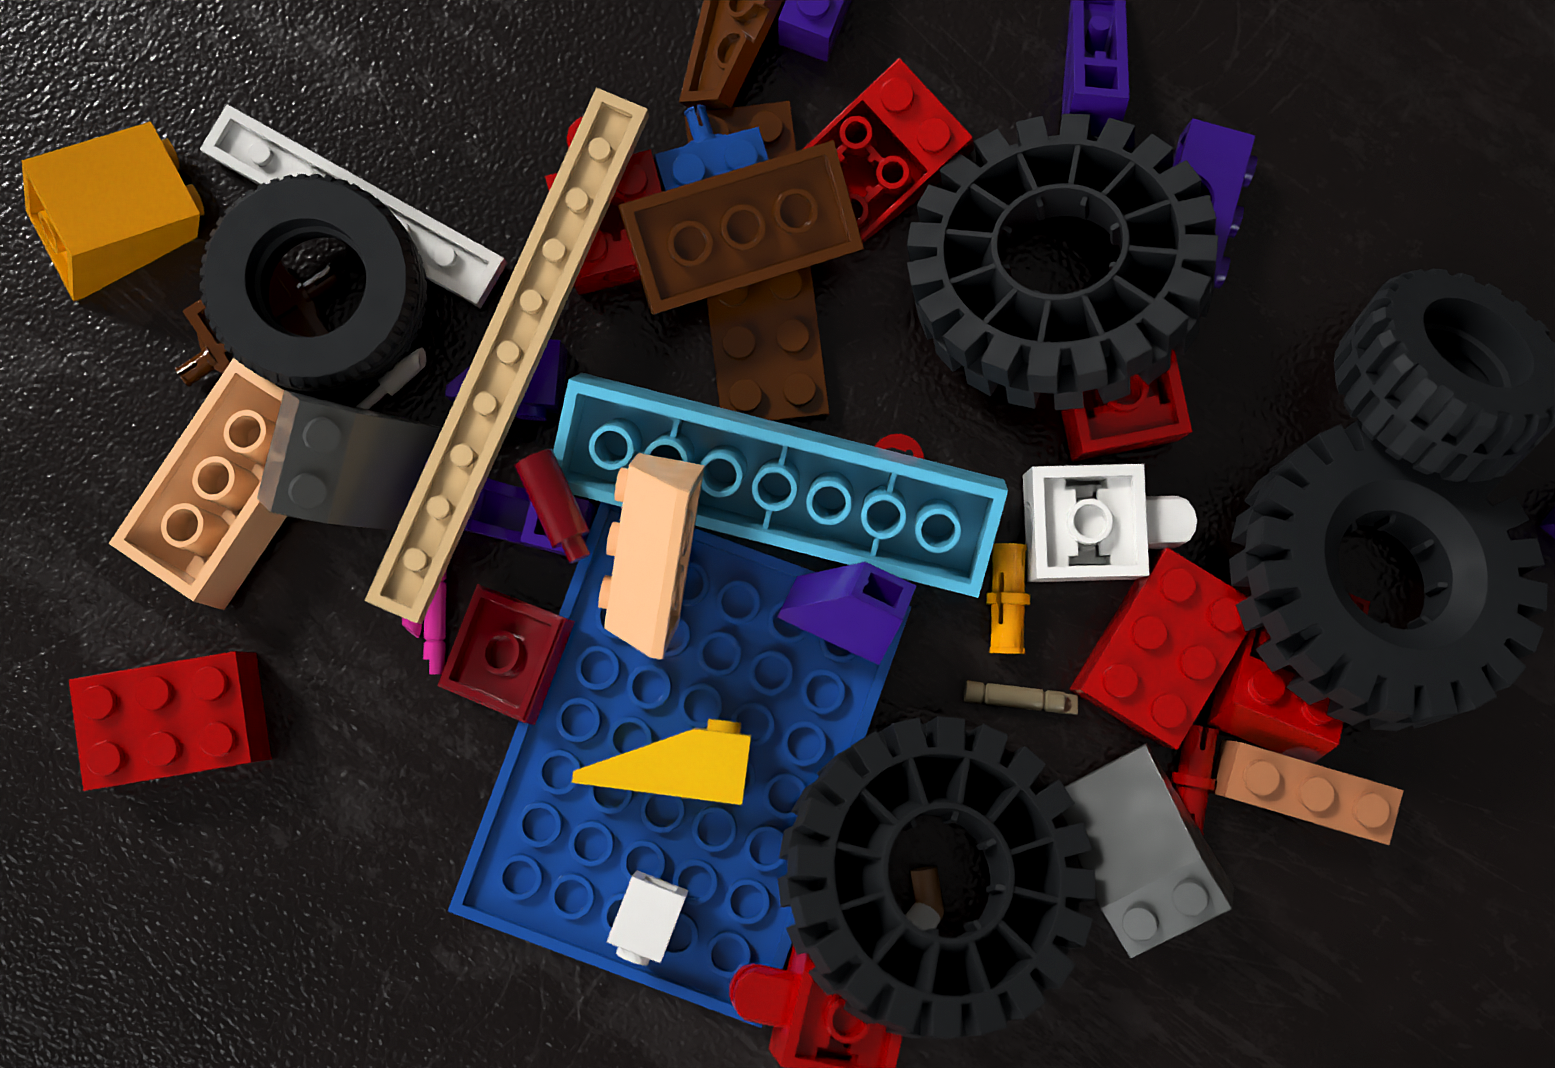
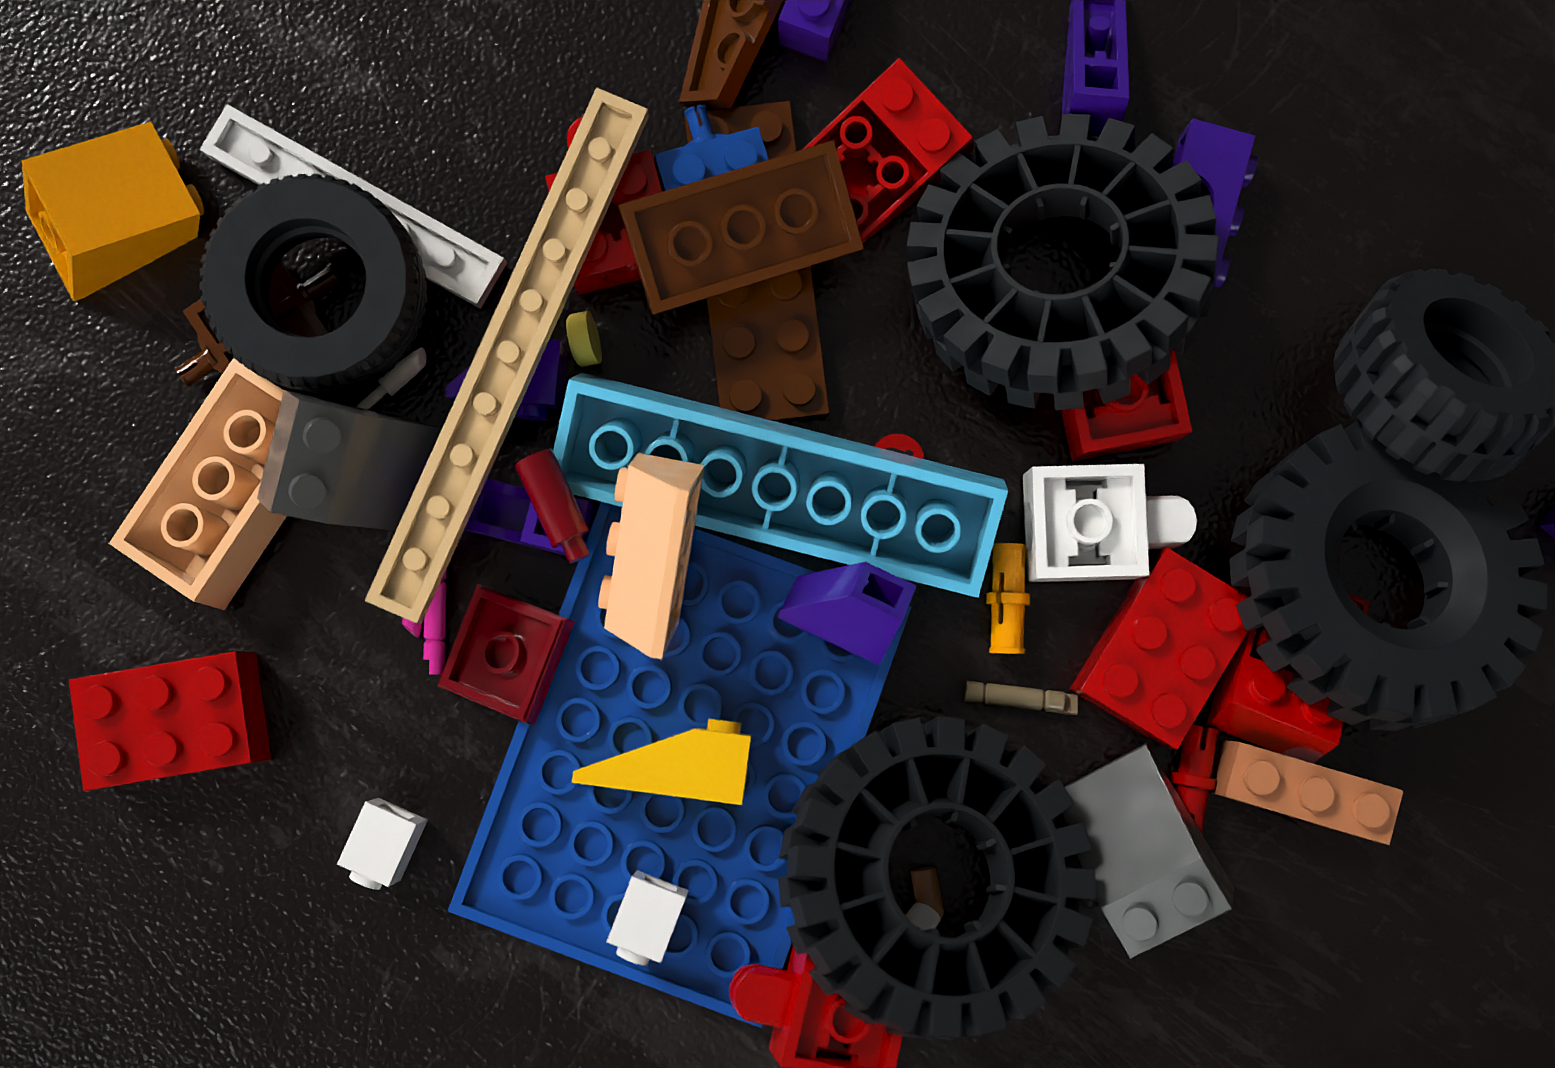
(381, 844): none -> white brick
(583, 339): none -> light yellow tile

